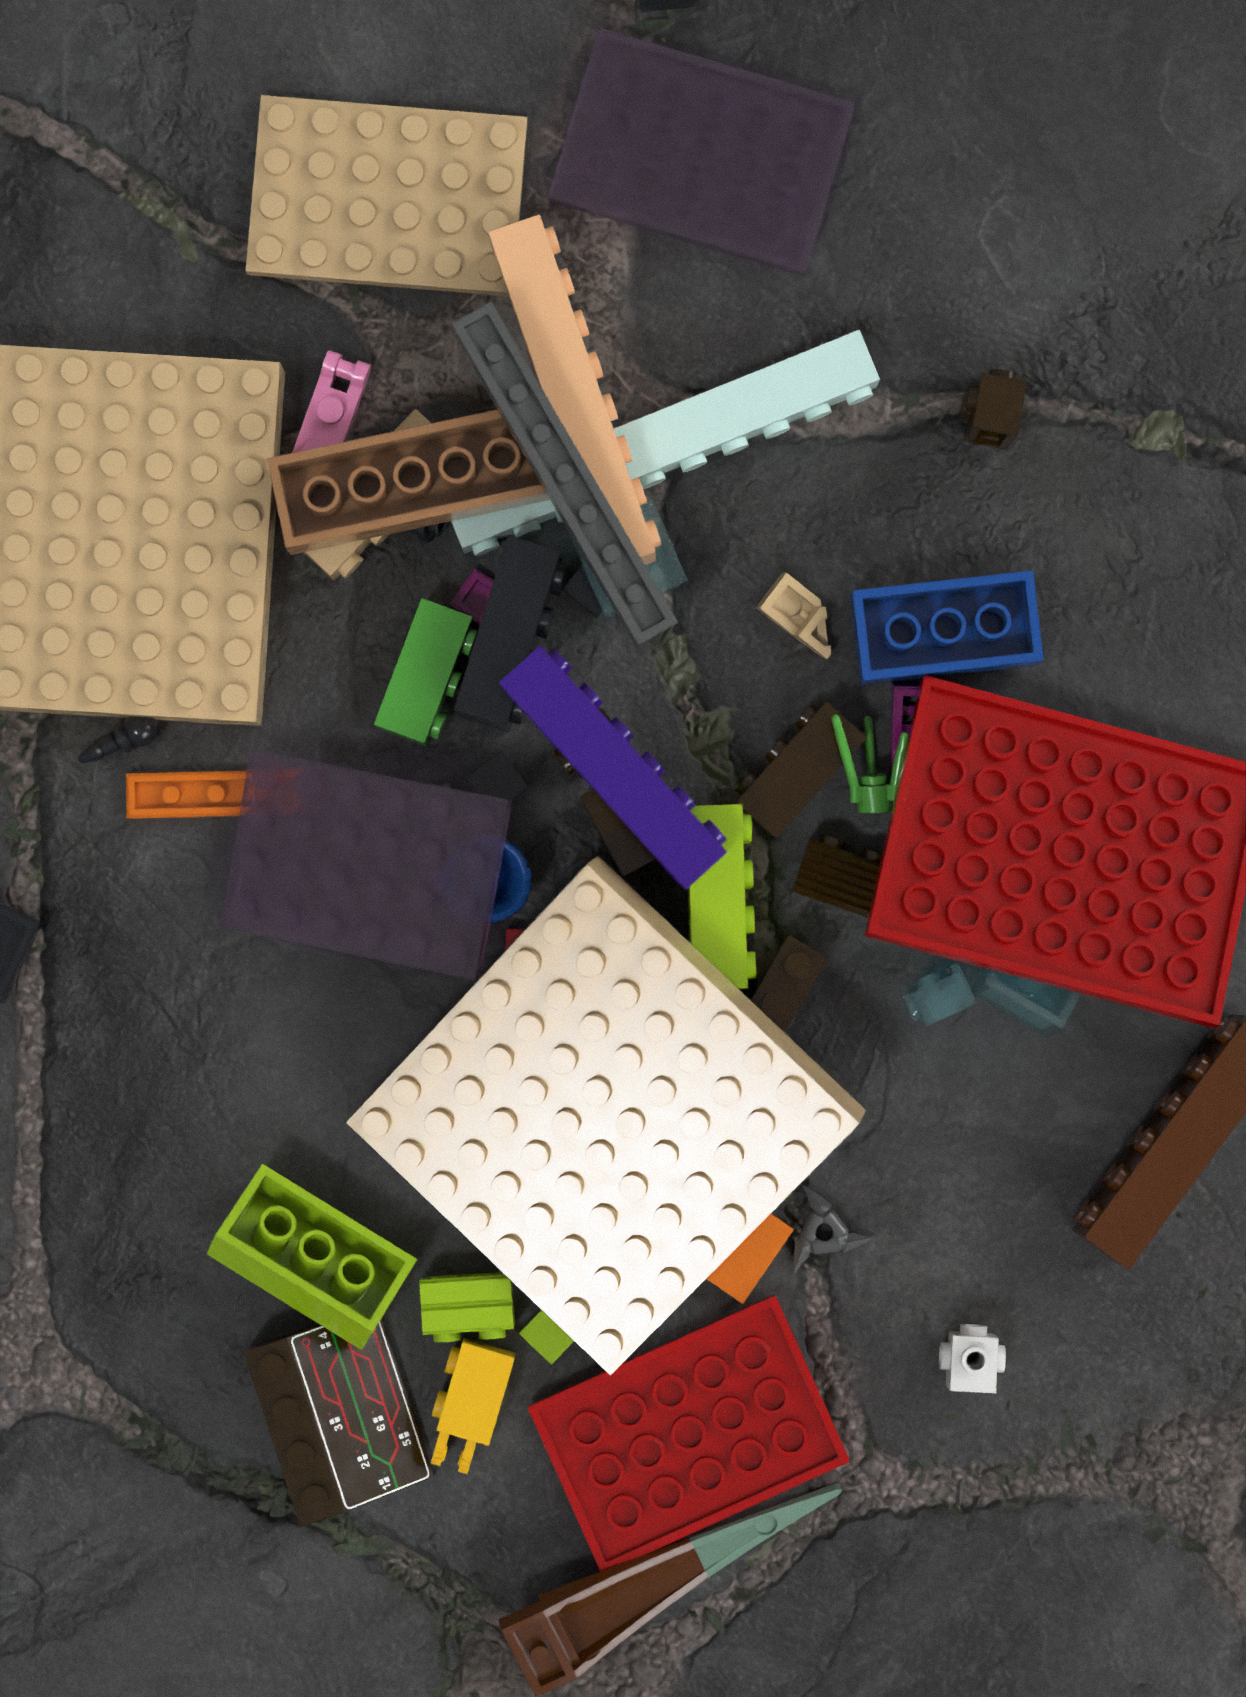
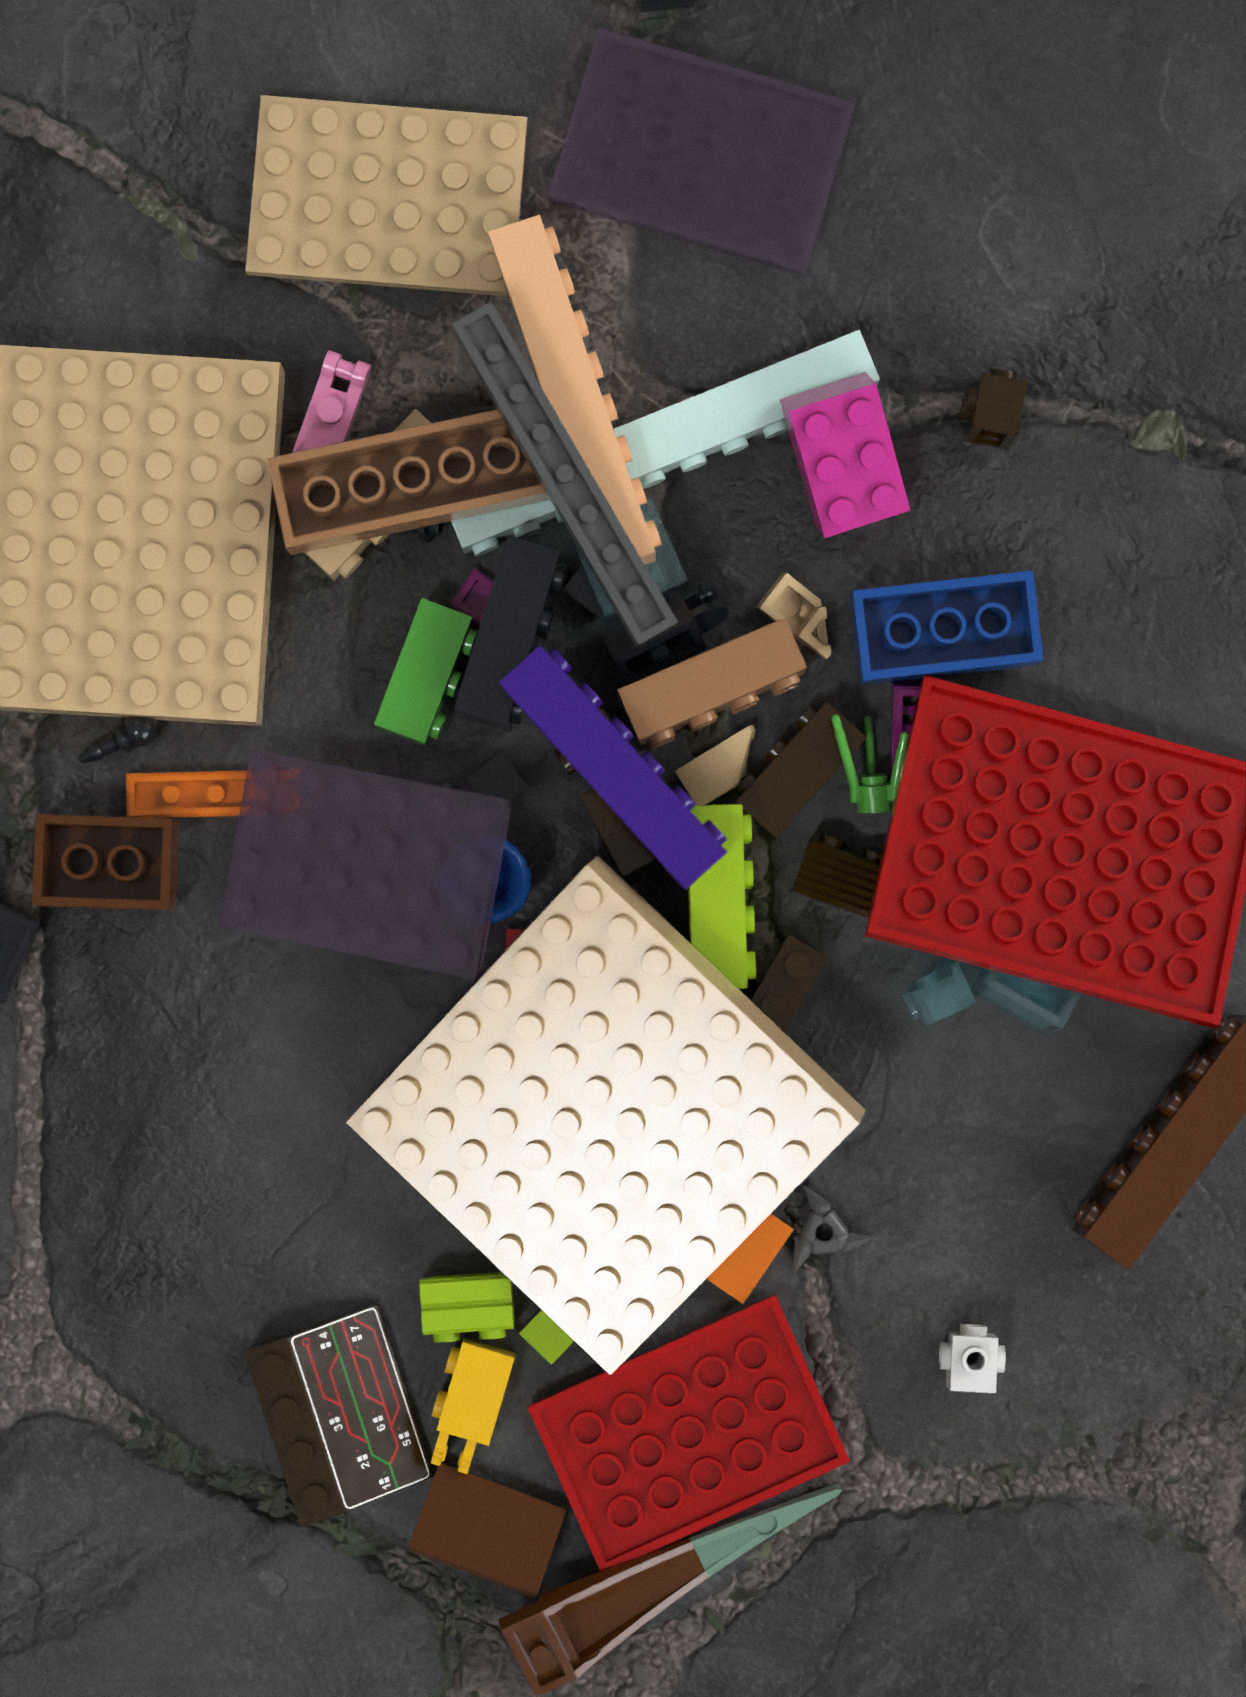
(105, 862): none -> reddish brown brick
(311, 1256): lime brick -> none
(487, 1530): none -> reddish brown tile
(696, 614): none -> black hinge
(711, 683): none -> medium nougat brick
(717, 768): none -> tan slope
(845, 454): none -> dark pink brick

